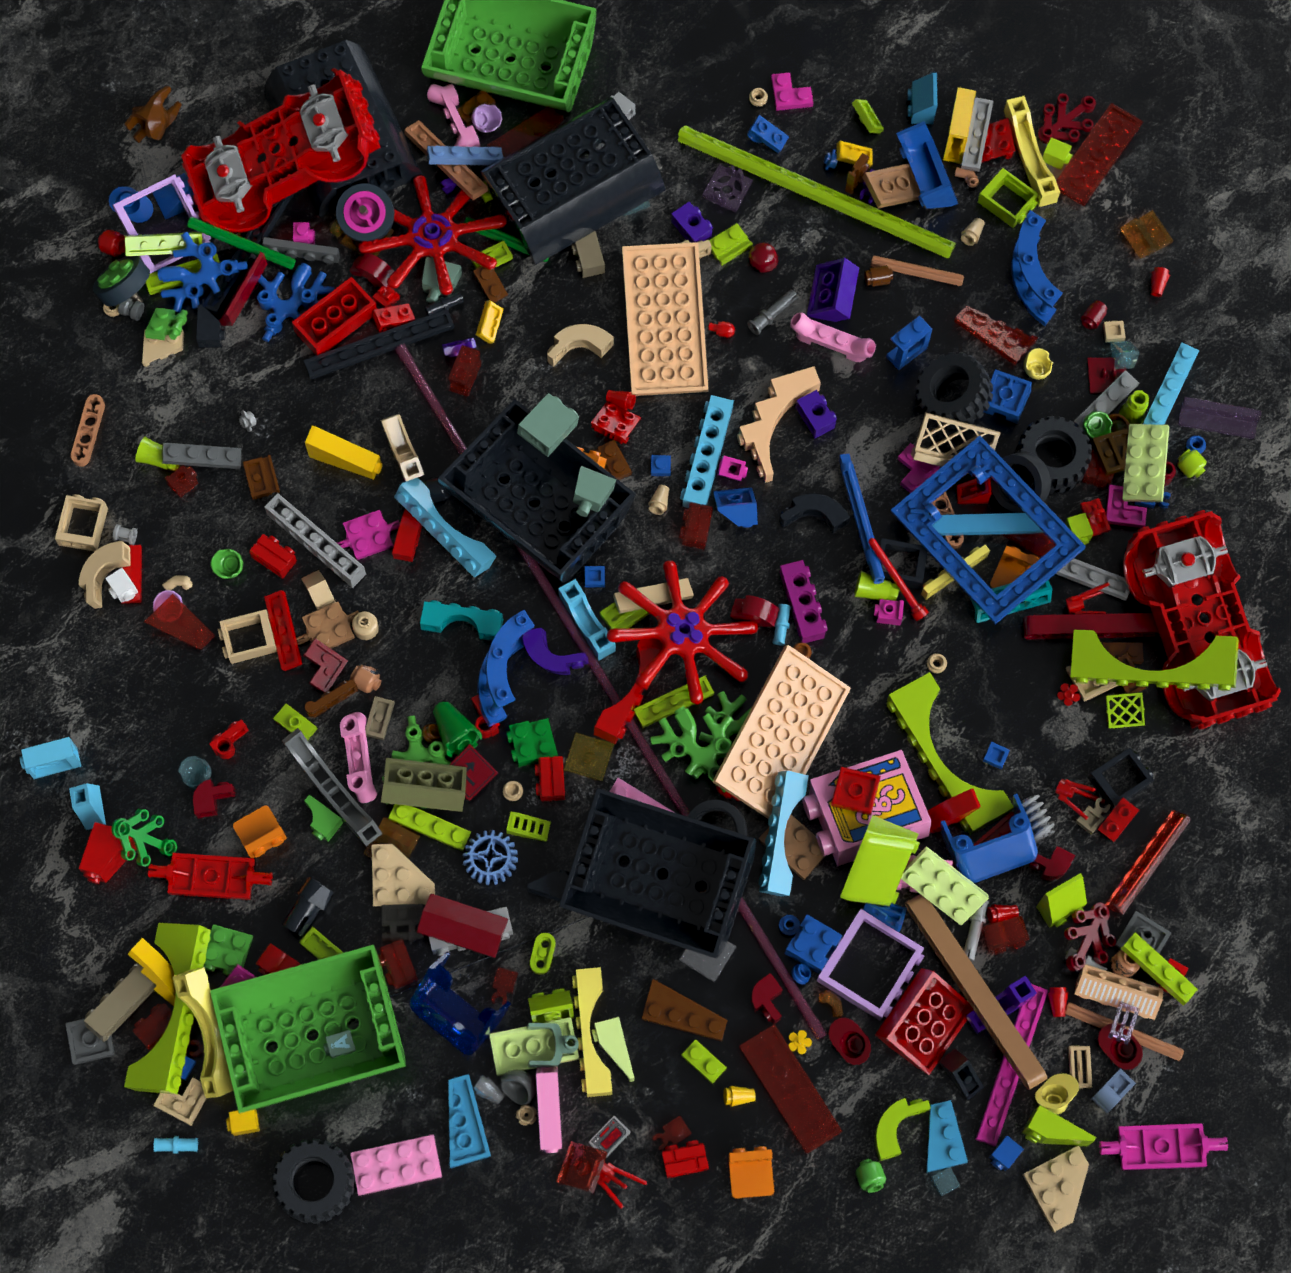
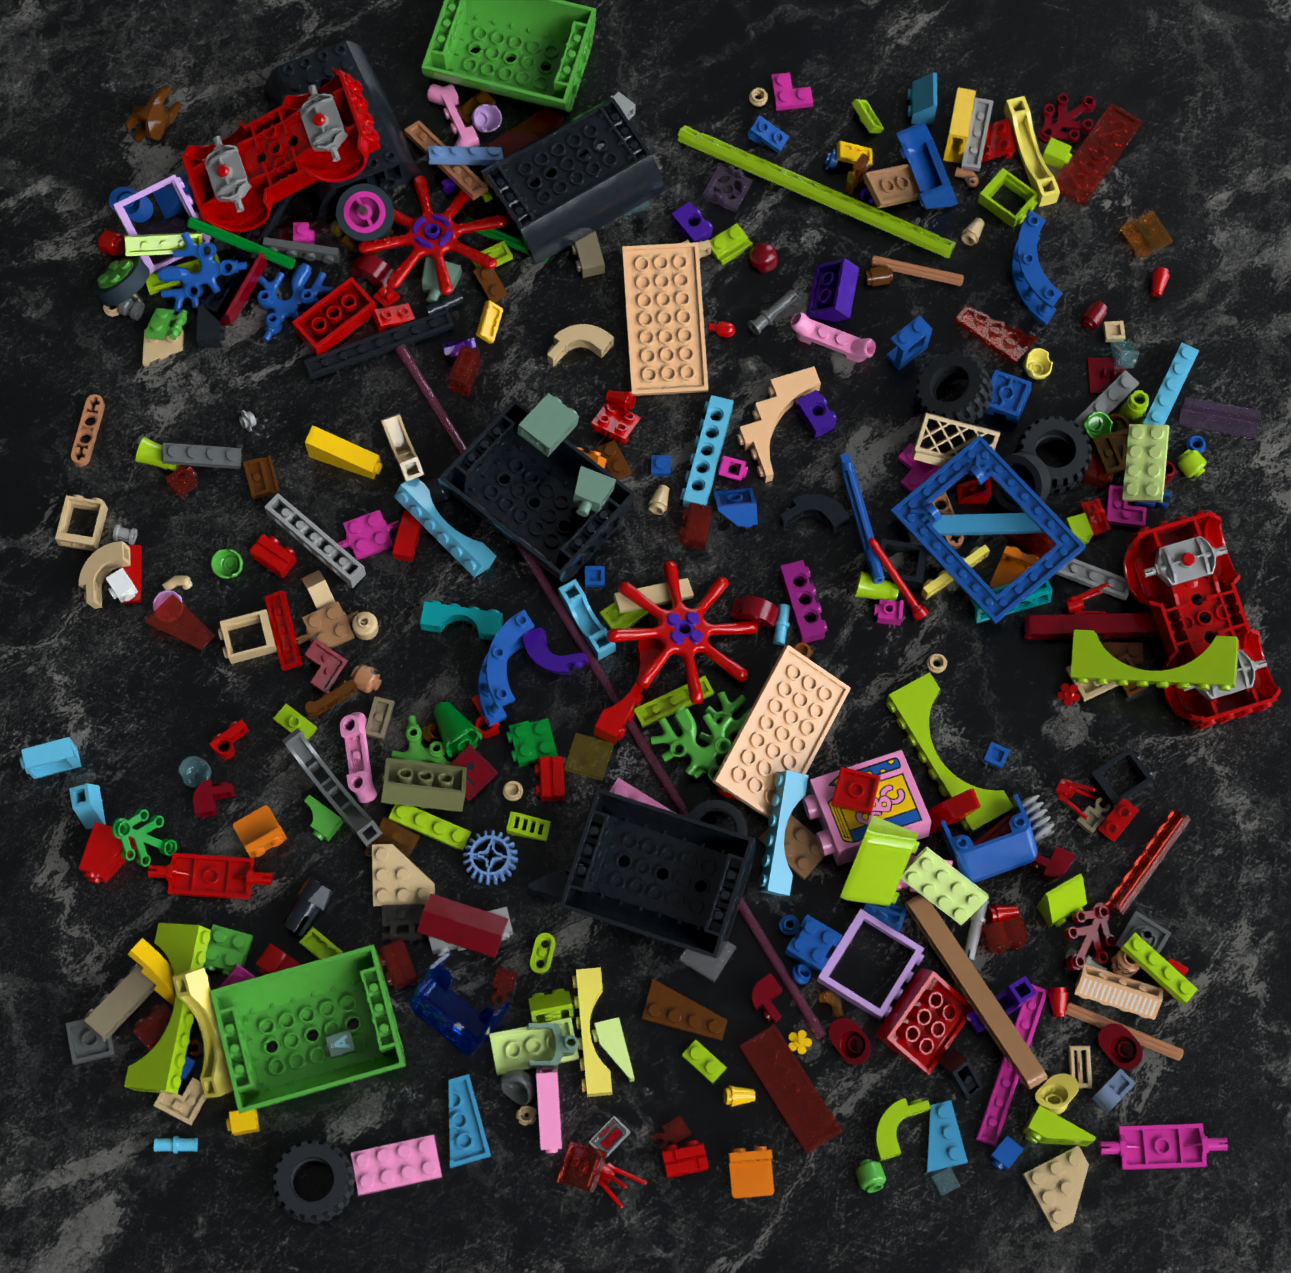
(487, 1089): clear cone -> none
(1119, 1035): clear purple tile -> none
(1125, 710): lime window -> none

